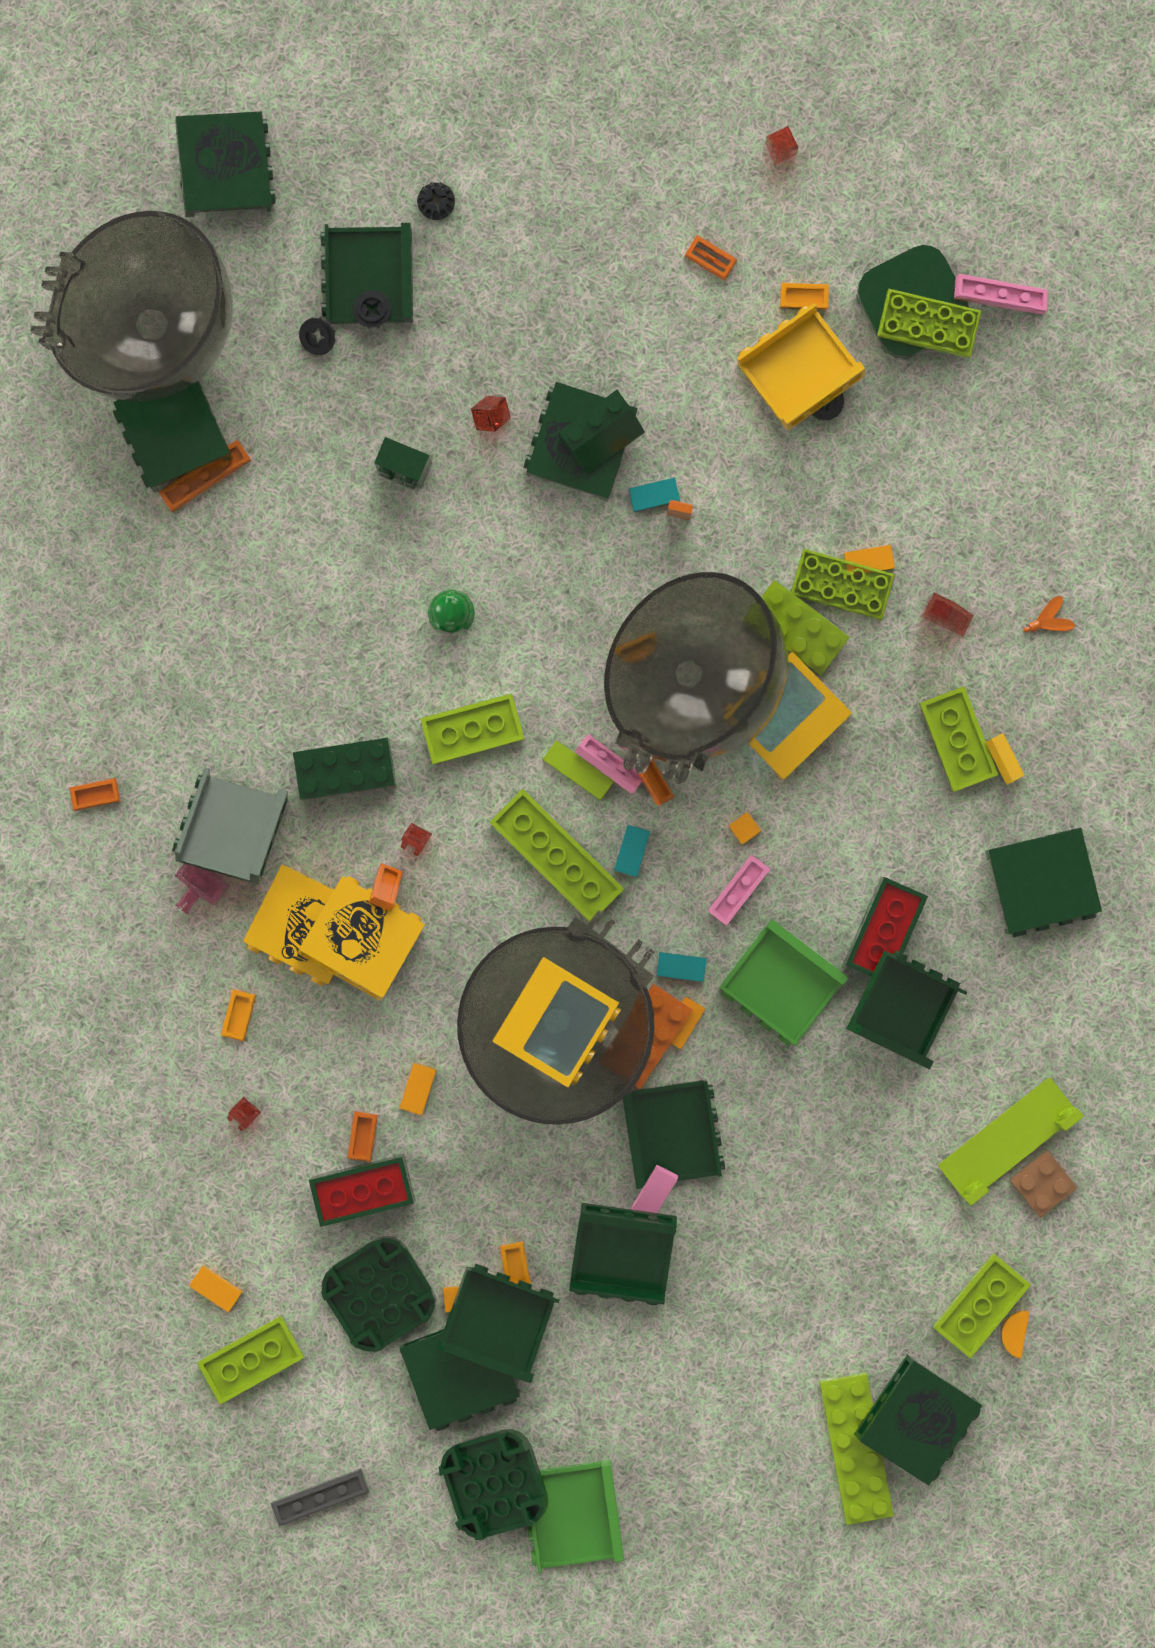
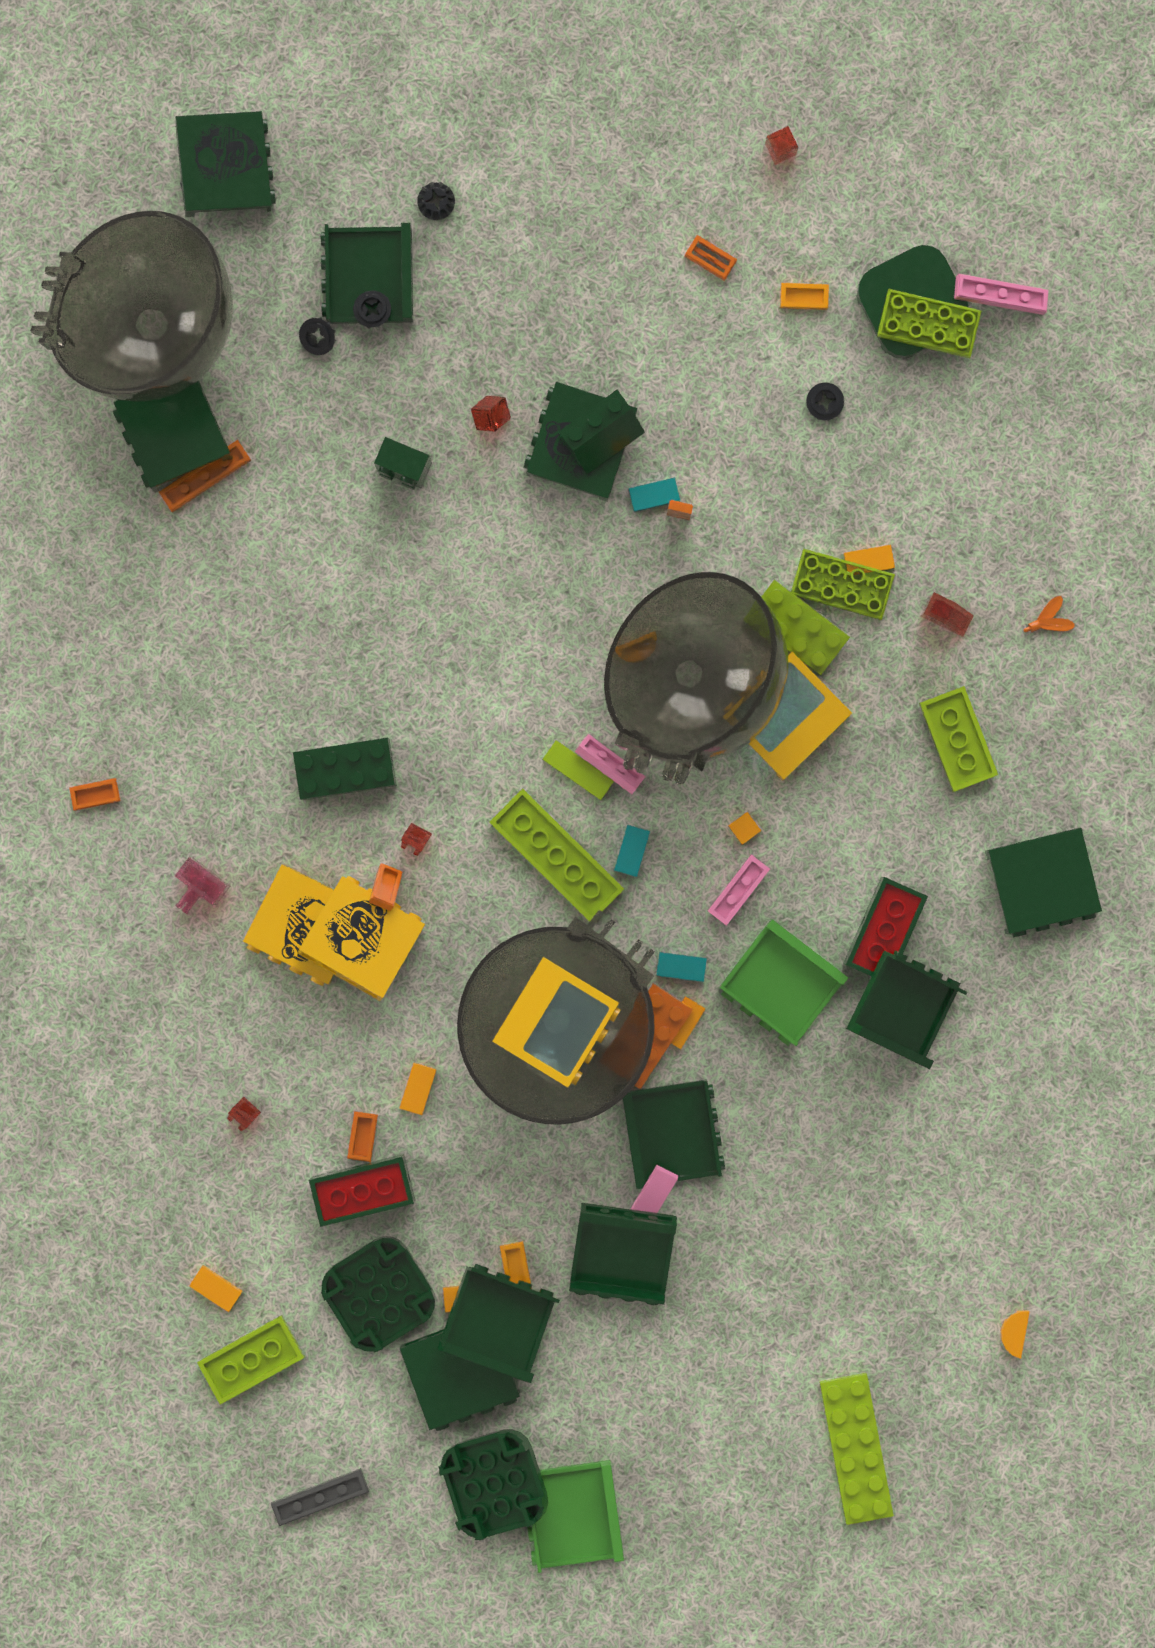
(229, 828): panel -> none
(238, 1015): light orange tile -> none
(451, 611): green helmet -> none
(472, 728): lime plate -> none
(656, 785): orange tile -> none
(799, 367): yellow panel -> none
(918, 1420): dark green panel -> none
(981, 1305): lime plate -> none
(1004, 758): yellow tile -> none
(1009, 1140): lime bracket -> none
(1043, 1183): medium nougat plate -> none

